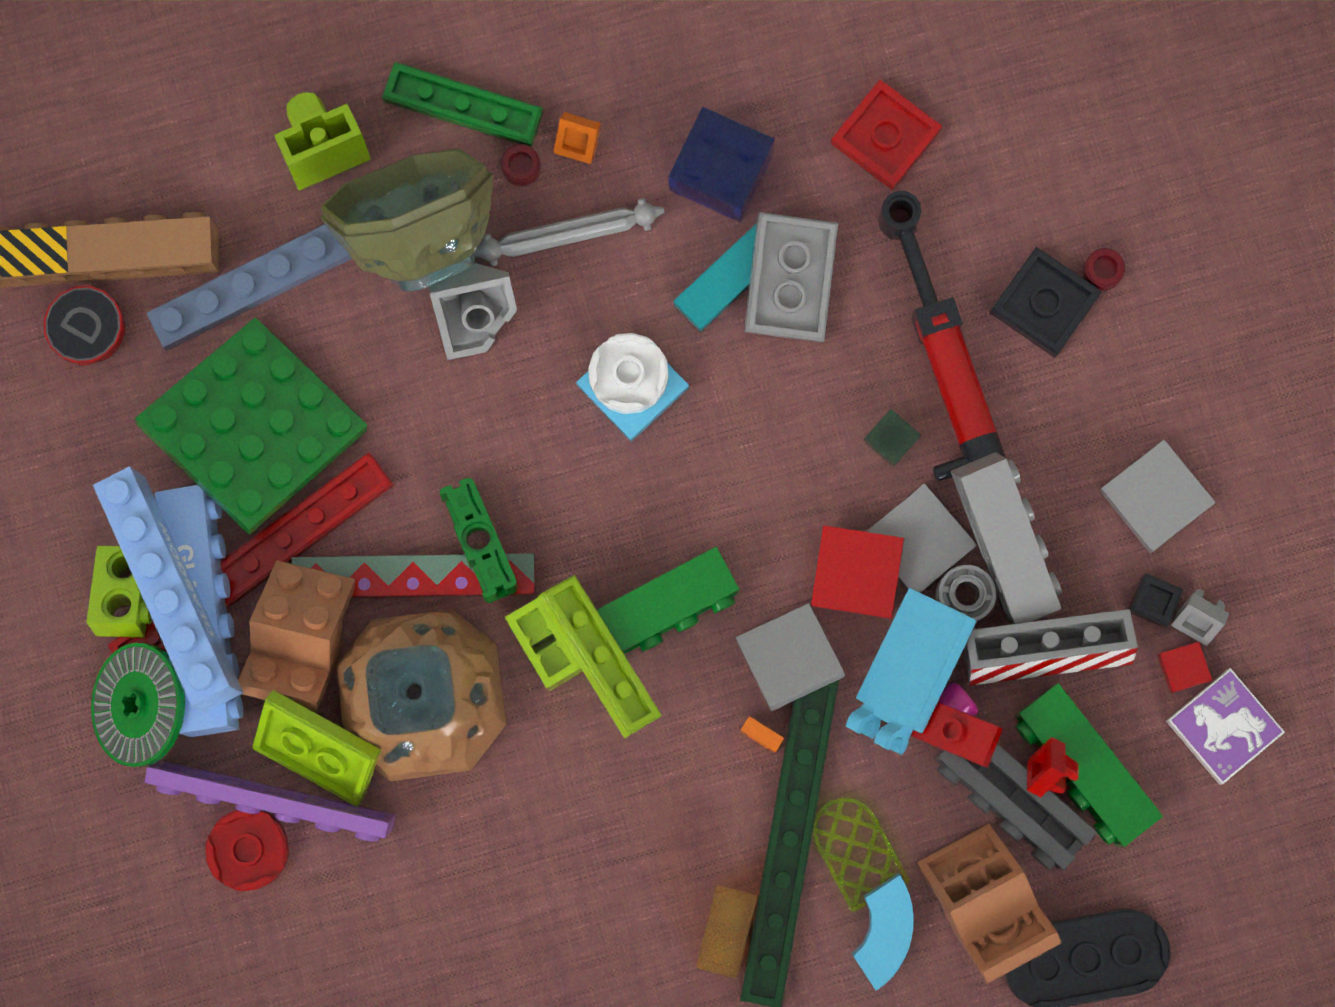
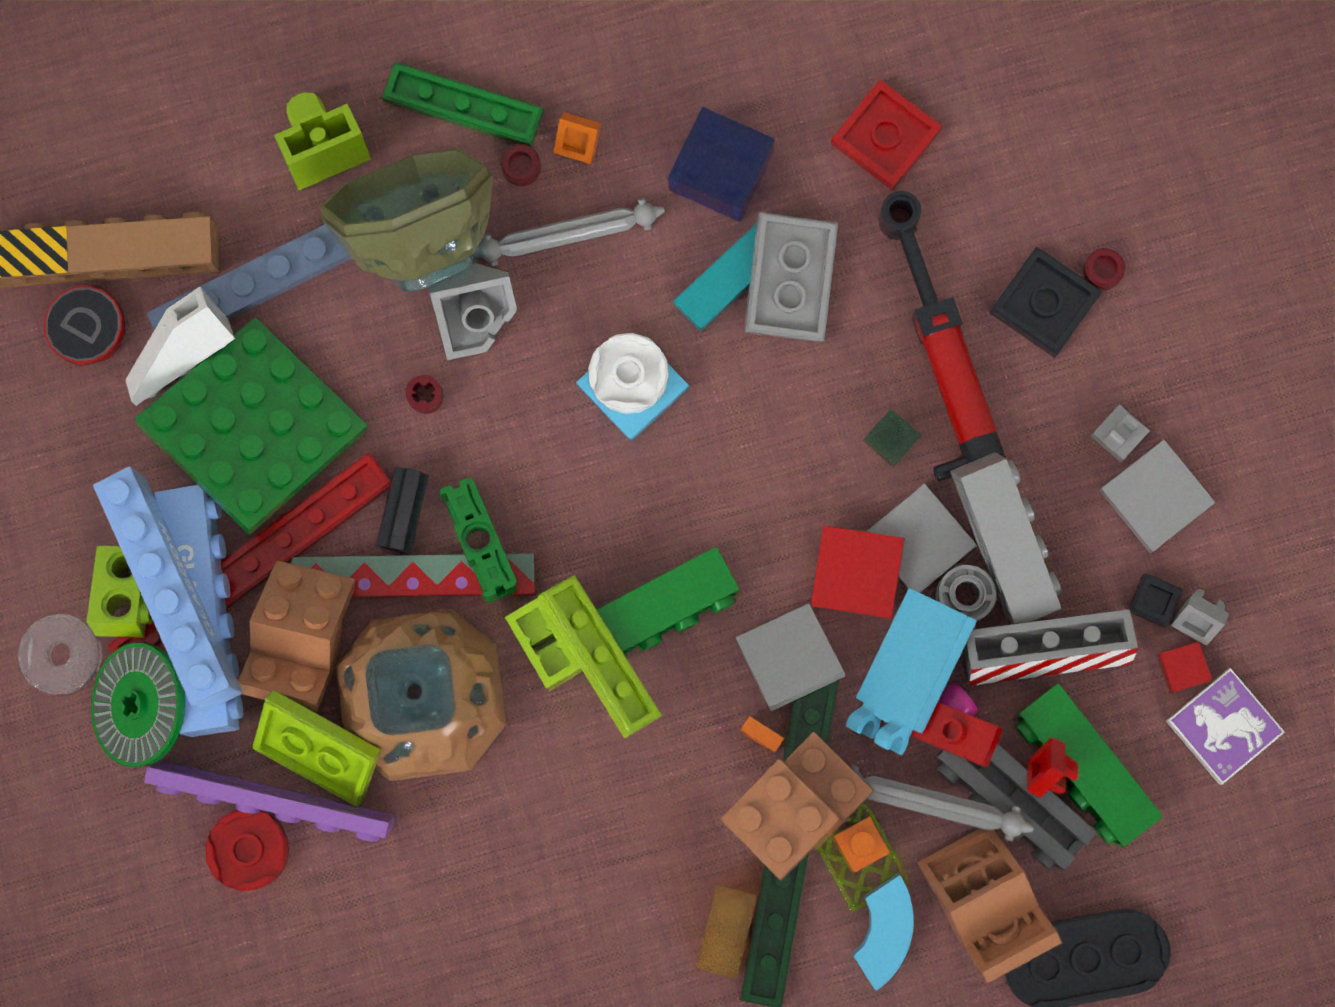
(36, 649): none -> clear tile
(181, 340): none -> white slope
(402, 510): none -> black axle
(426, 382): none -> dark red bush
(796, 805): none -> nougat bracket
(861, 845): none -> orange plate
(946, 806): none -> light grey wheel
(1120, 433): none -> light grey tile

